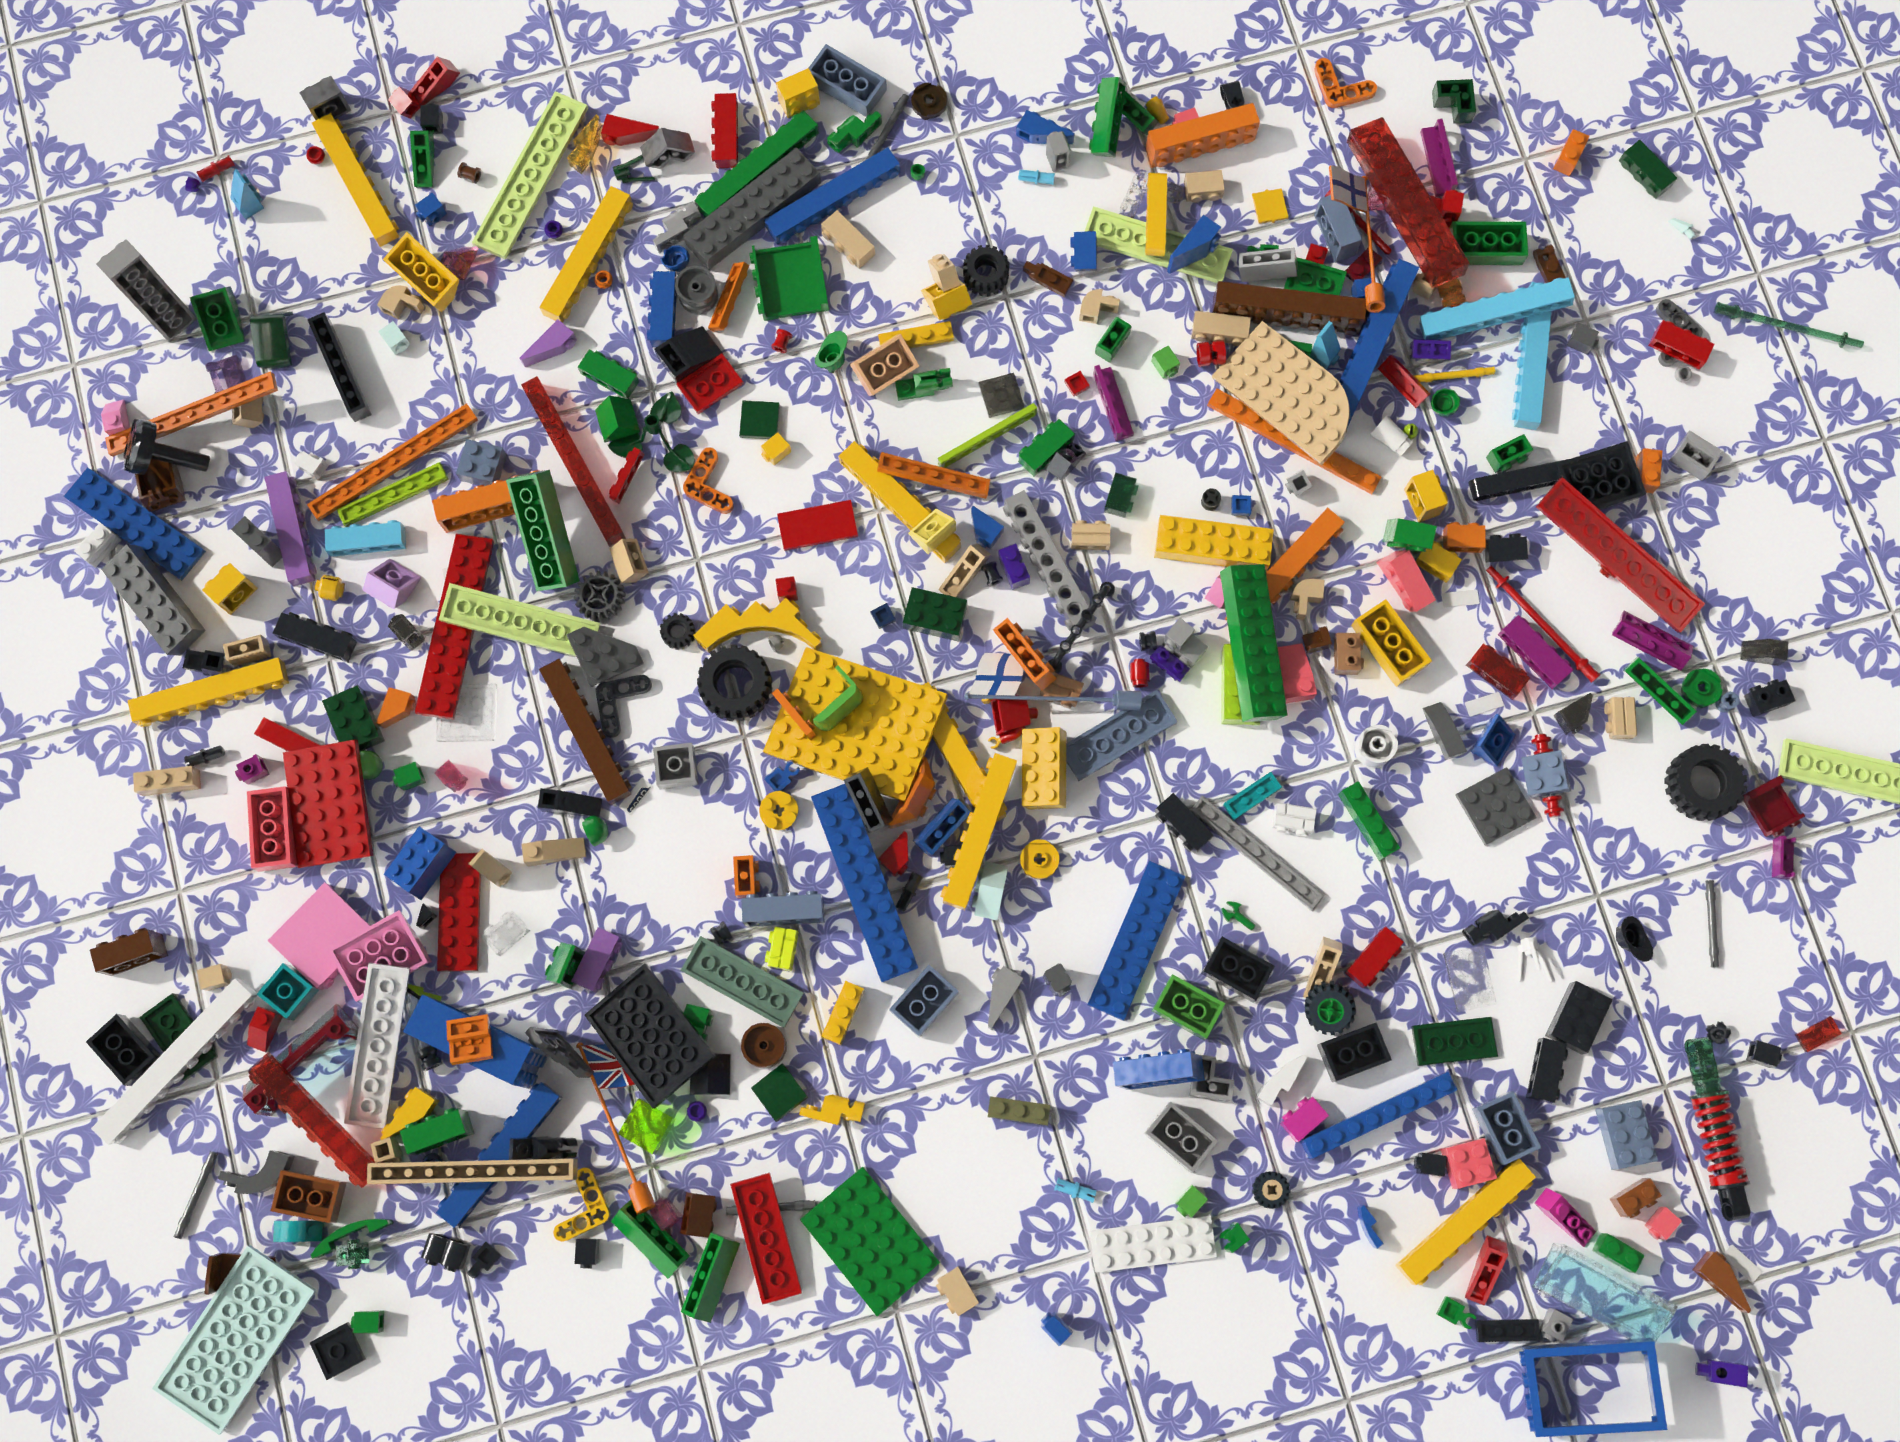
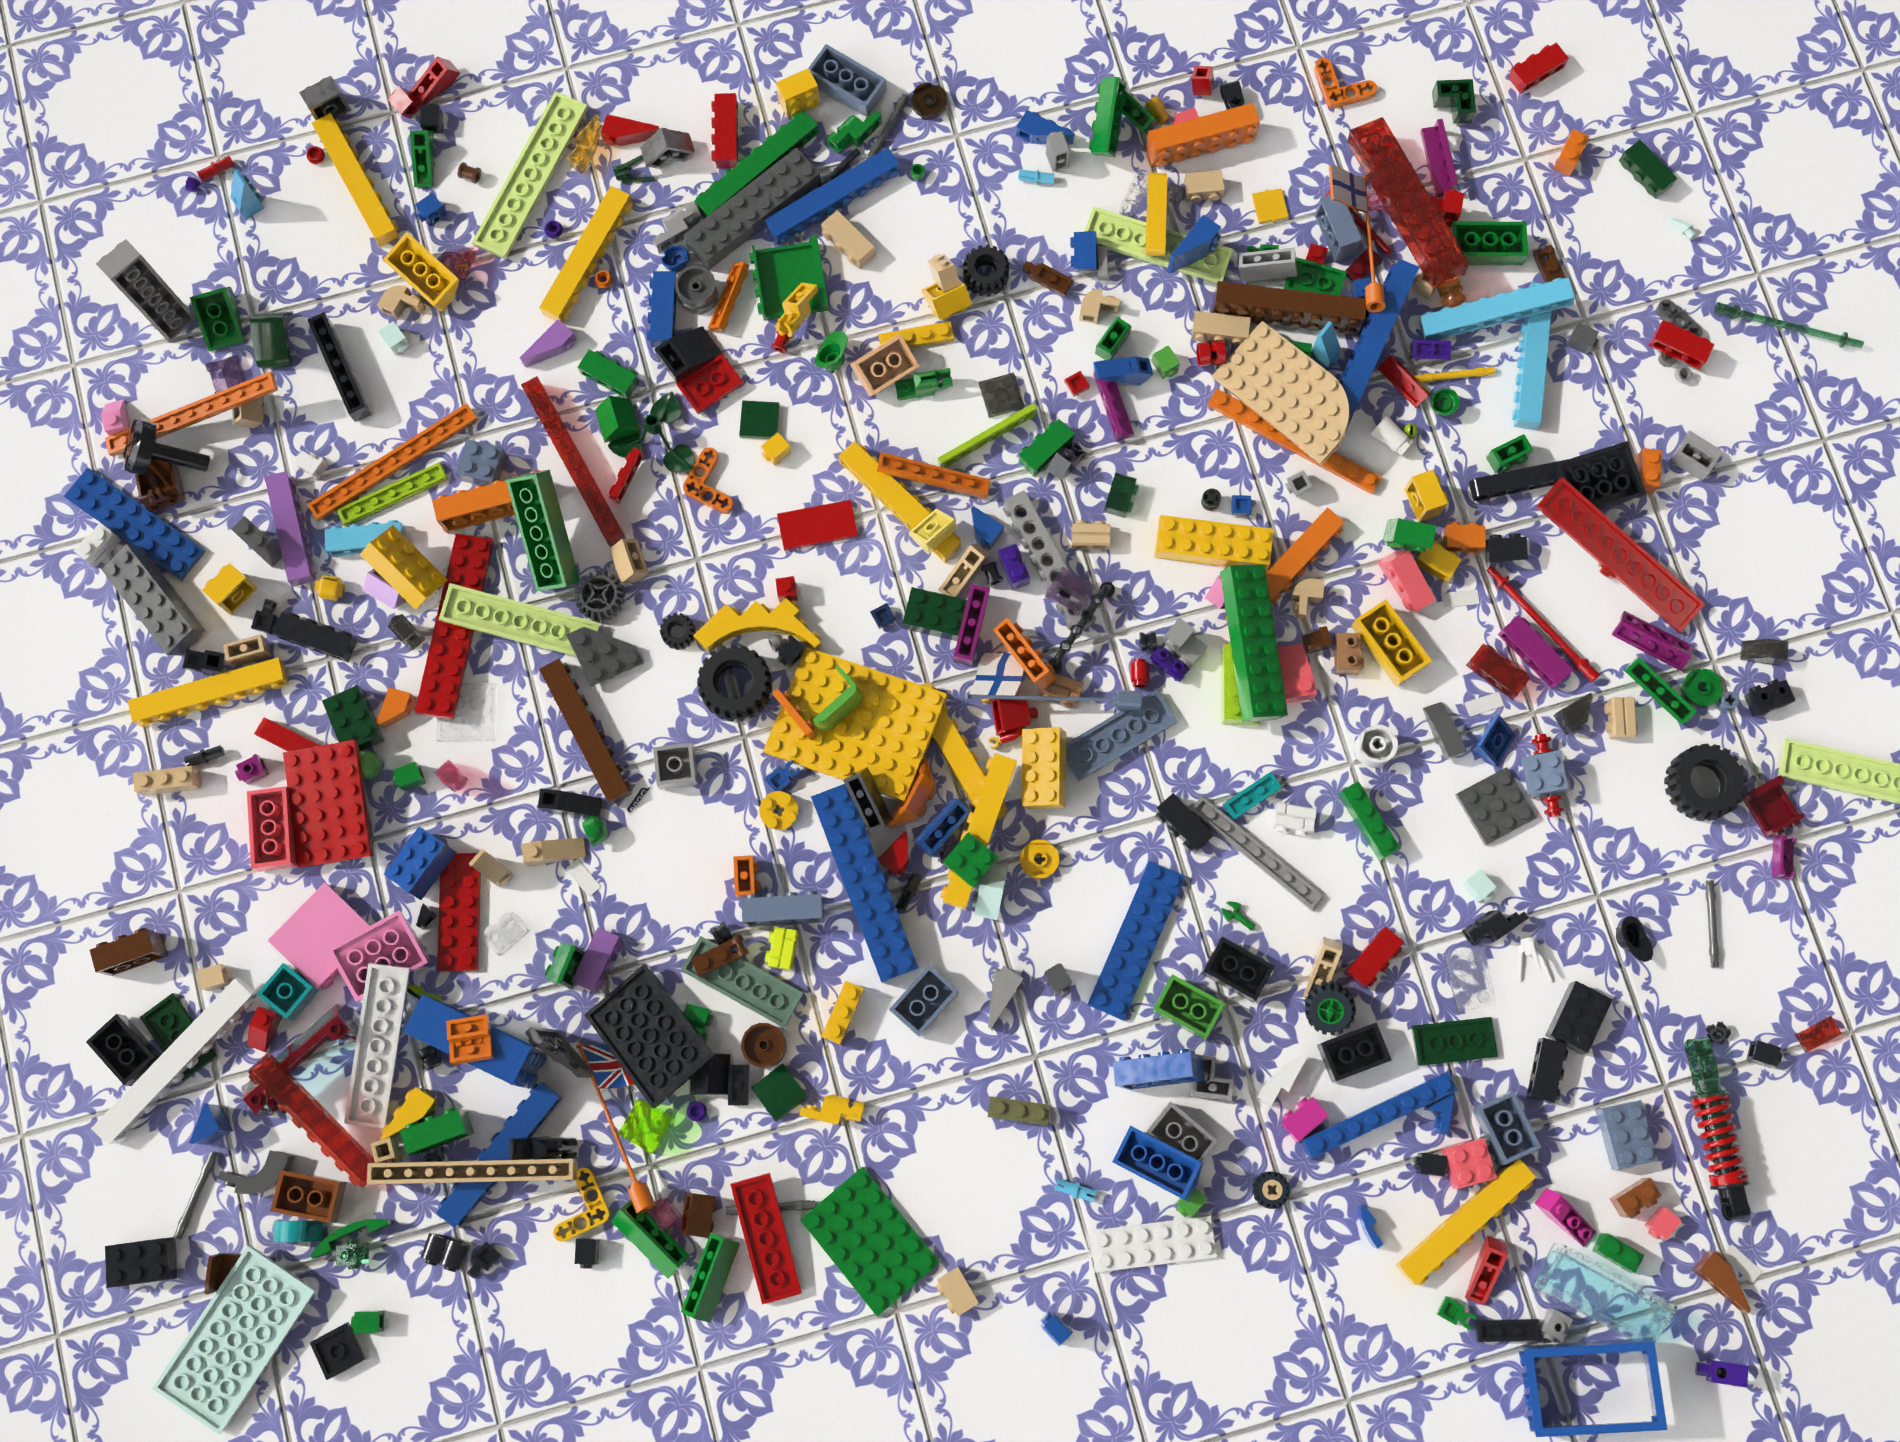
(140, 1262): none -> black brick
(210, 1125): none -> blue slope
(264, 619): none -> black plate
(403, 567): none -> yellow brick
(583, 877): none -> white sticker
(614, 694): black beam -> none
(719, 956): none -> reddish brown plate
(738, 1085): none -> black plate
(790, 652): none -> black brick
(796, 309): none -> yellow plate
(845, 163): none -> black bar
(970, 860): none -> green plate
(971, 625): none -> magenta brick
(1073, 585): none -> clear purple plate
(1102, 266): none -> light grey beam
(1124, 370): none -> blue slope
(1159, 1163): none -> blue slope
(1202, 80): none -> red brick
(1235, 1235): green hinge -> none
(1444, 1108): none -> blue slope
(1479, 886): none -> light aqua brick
(1538, 67): none -> red brick

